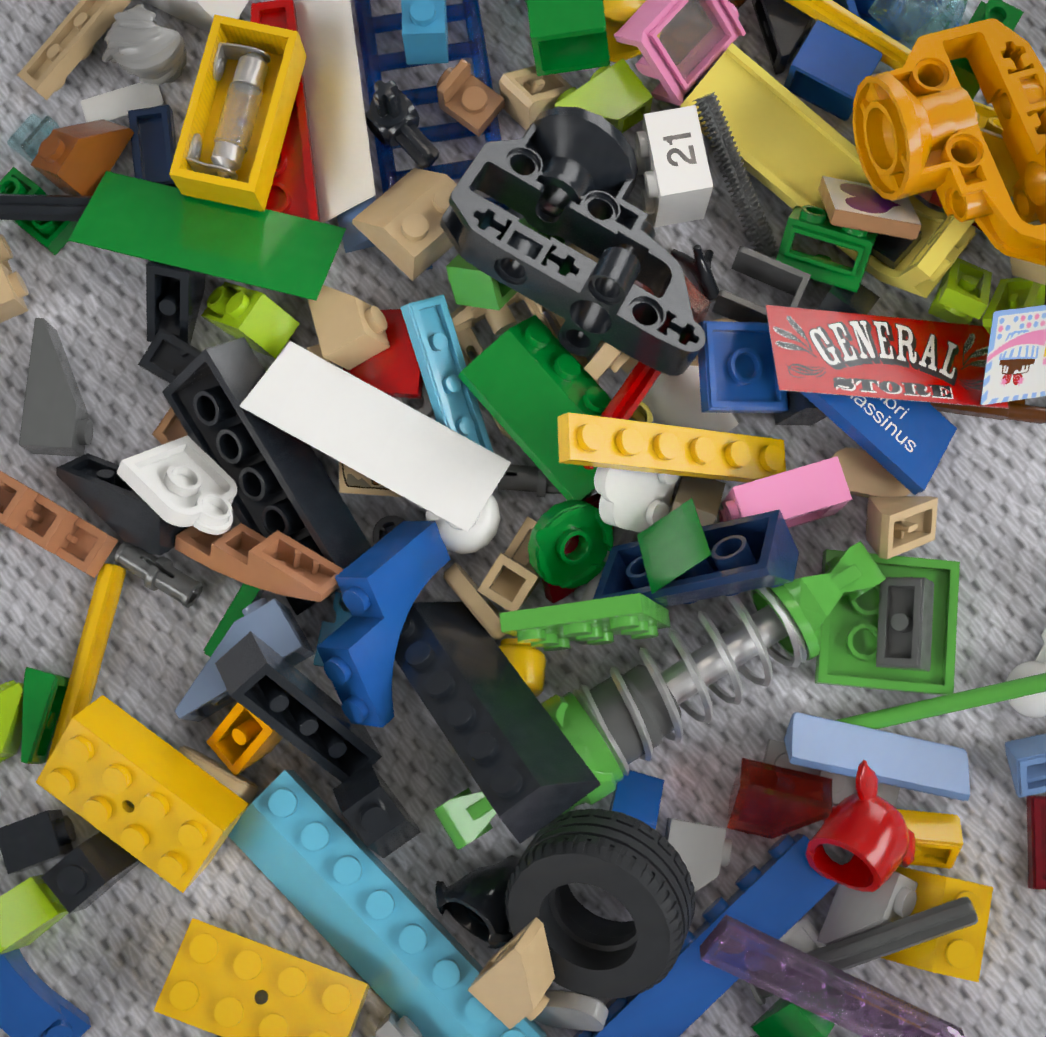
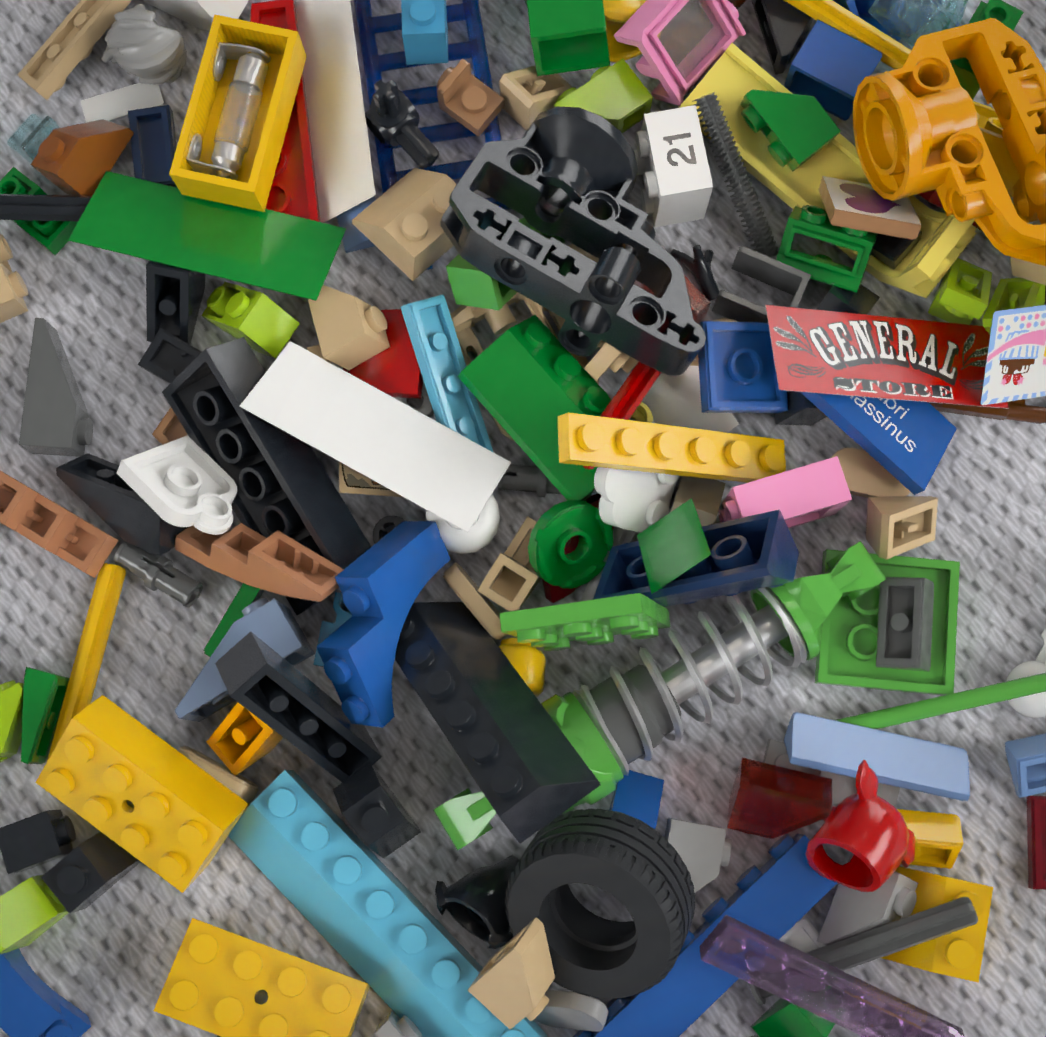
(791, 123): none -> green slope

